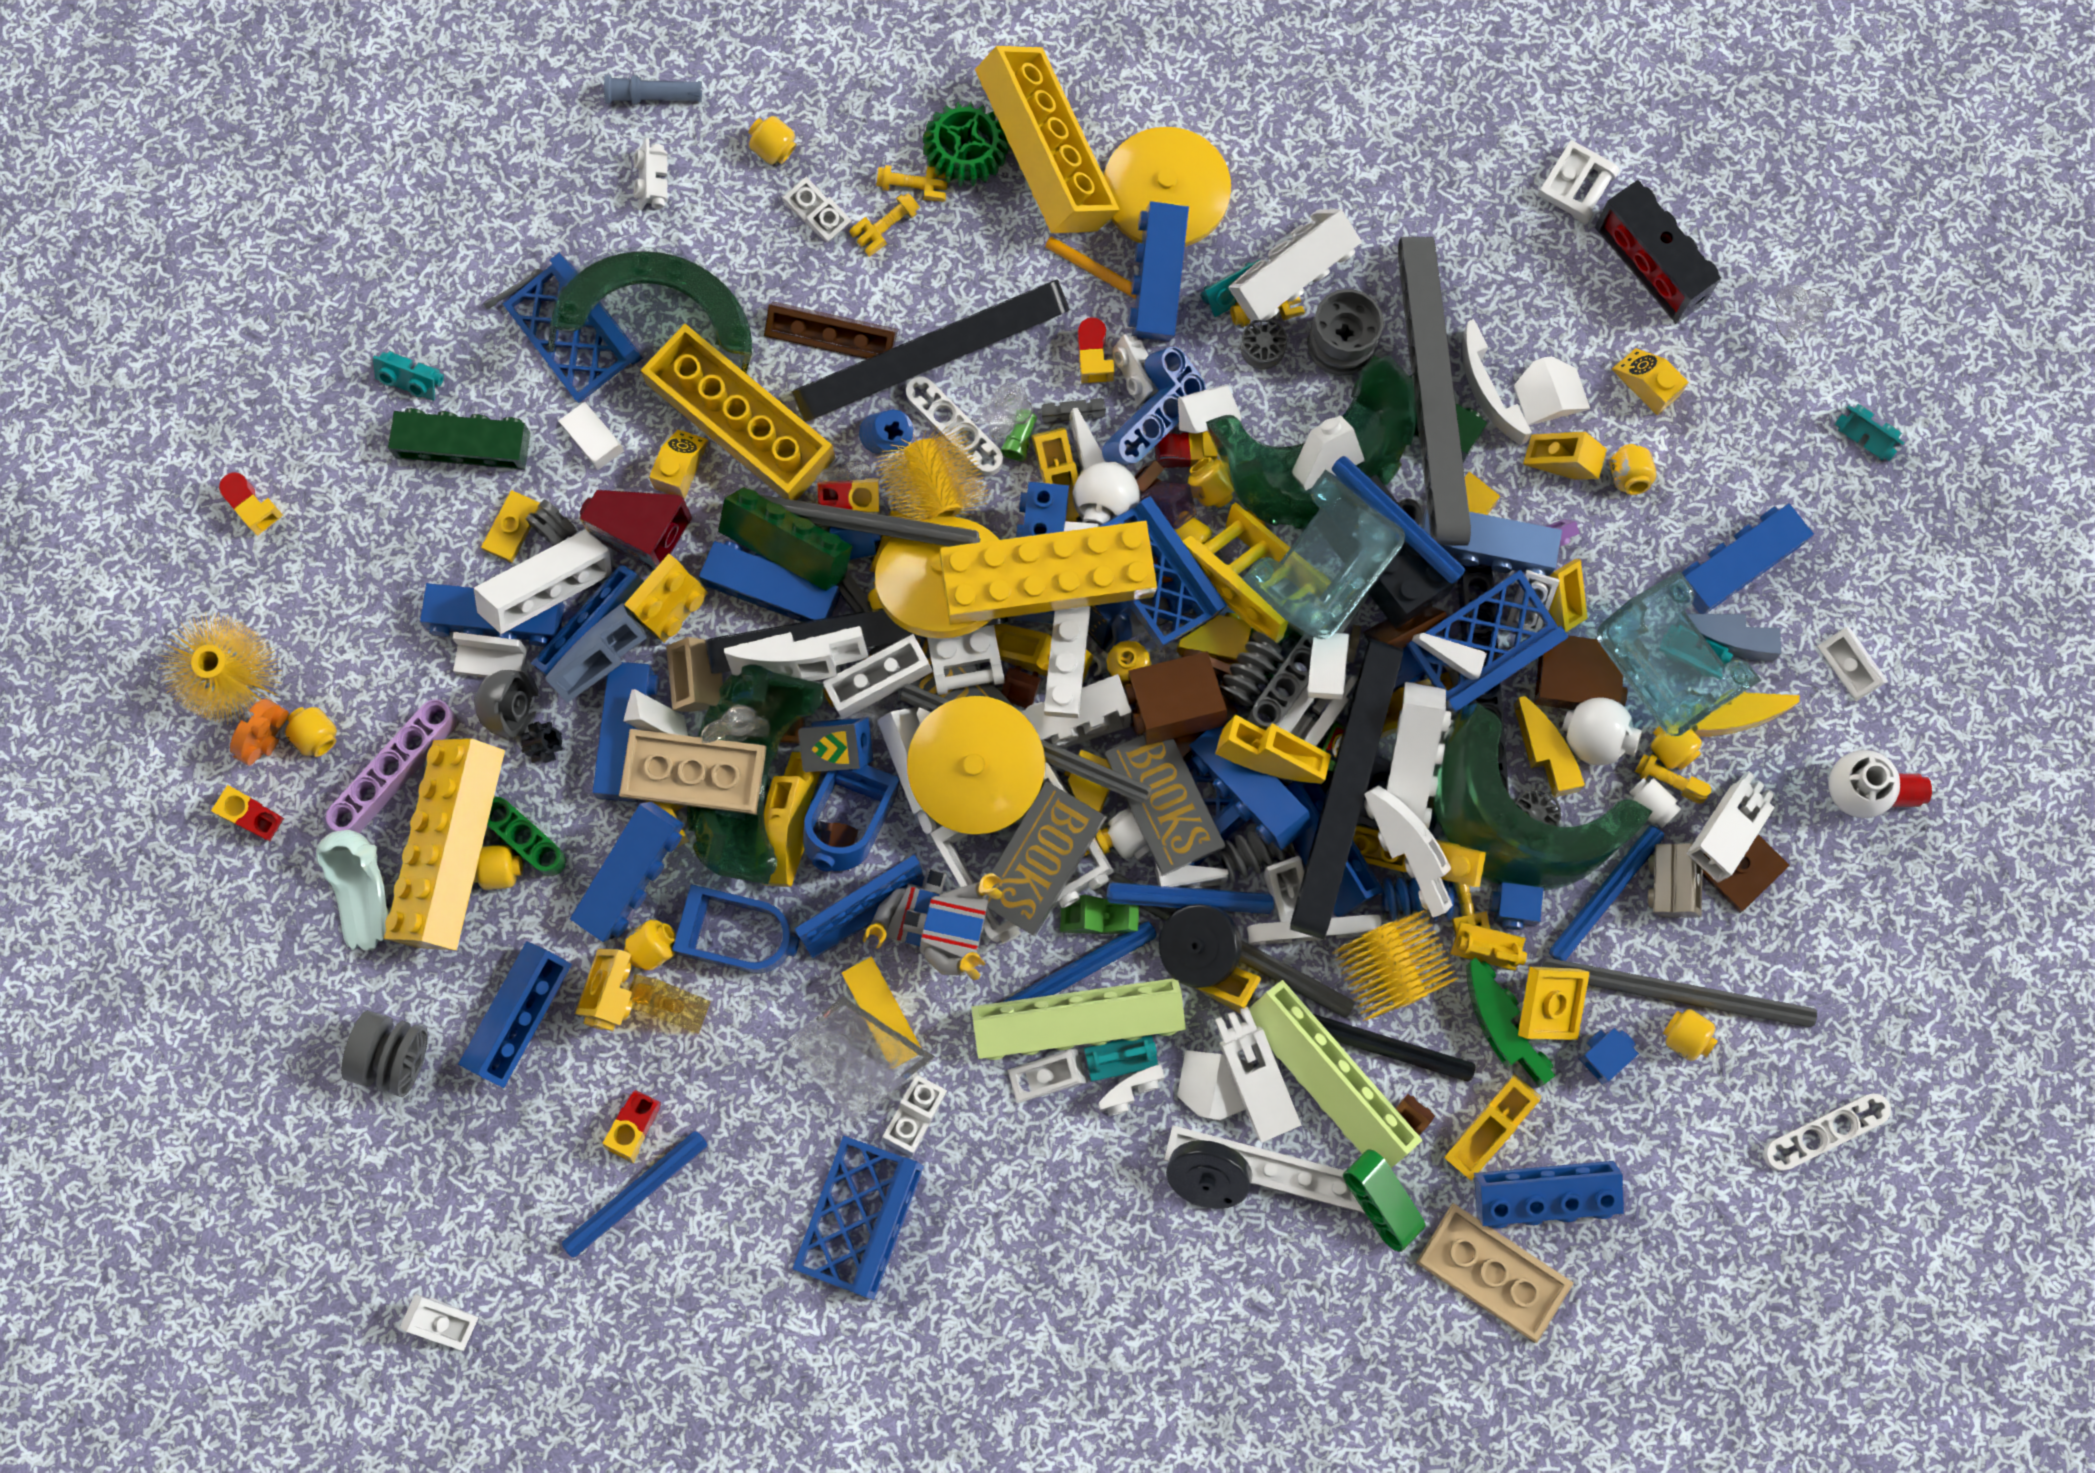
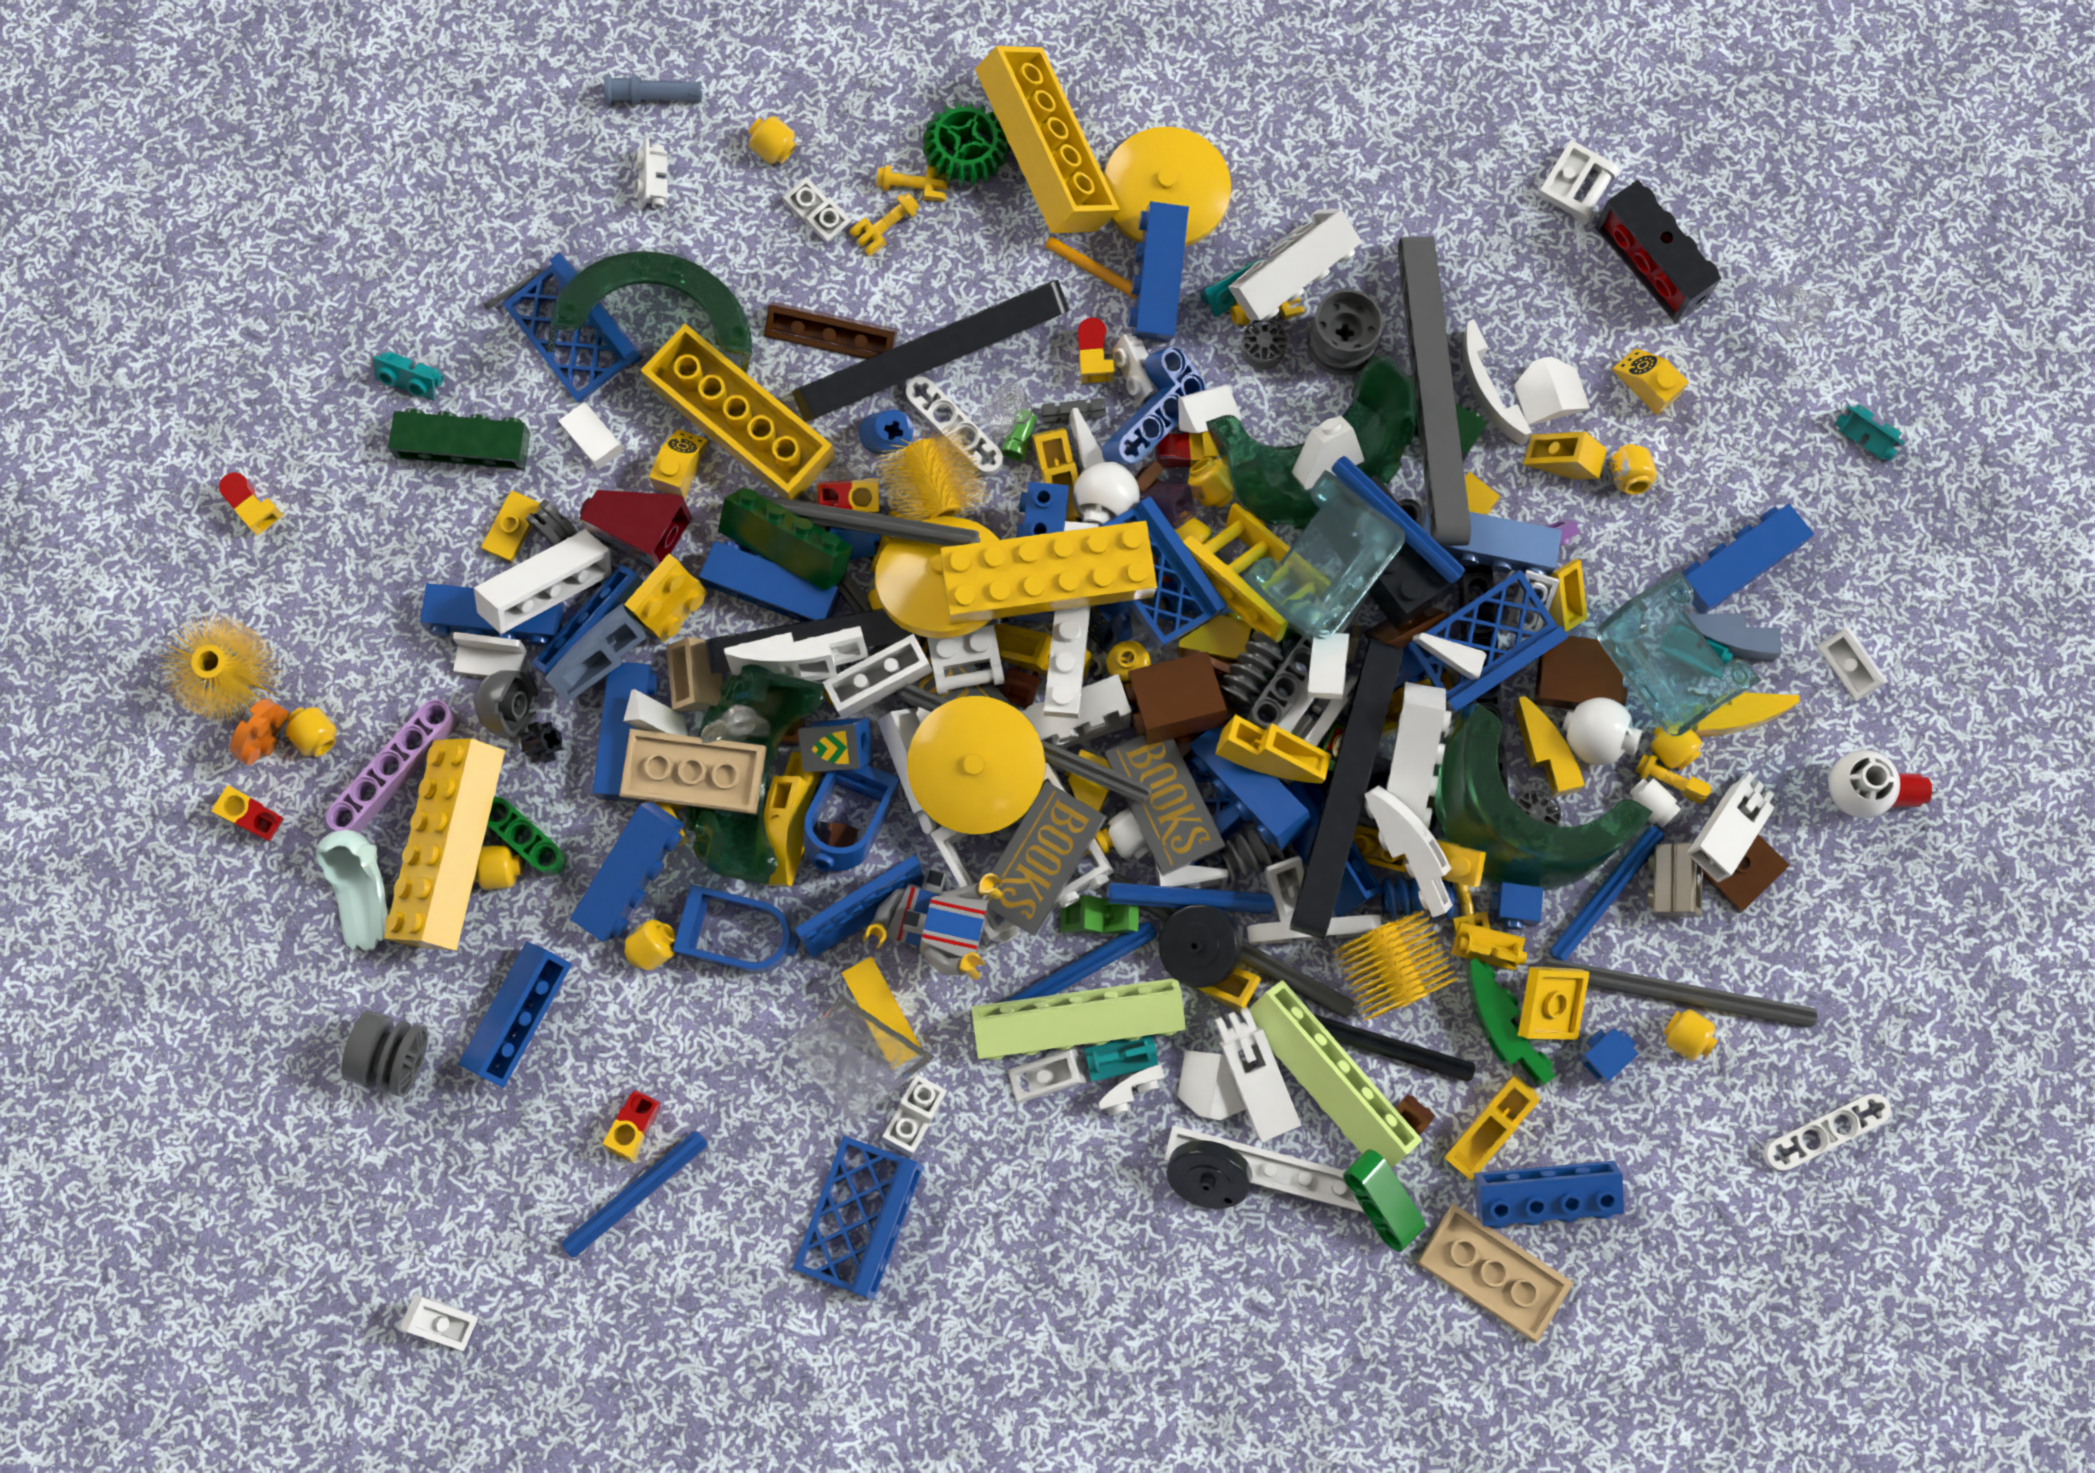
(602, 999): yellow plate -> none
(668, 1003): clear yellow slope -> none

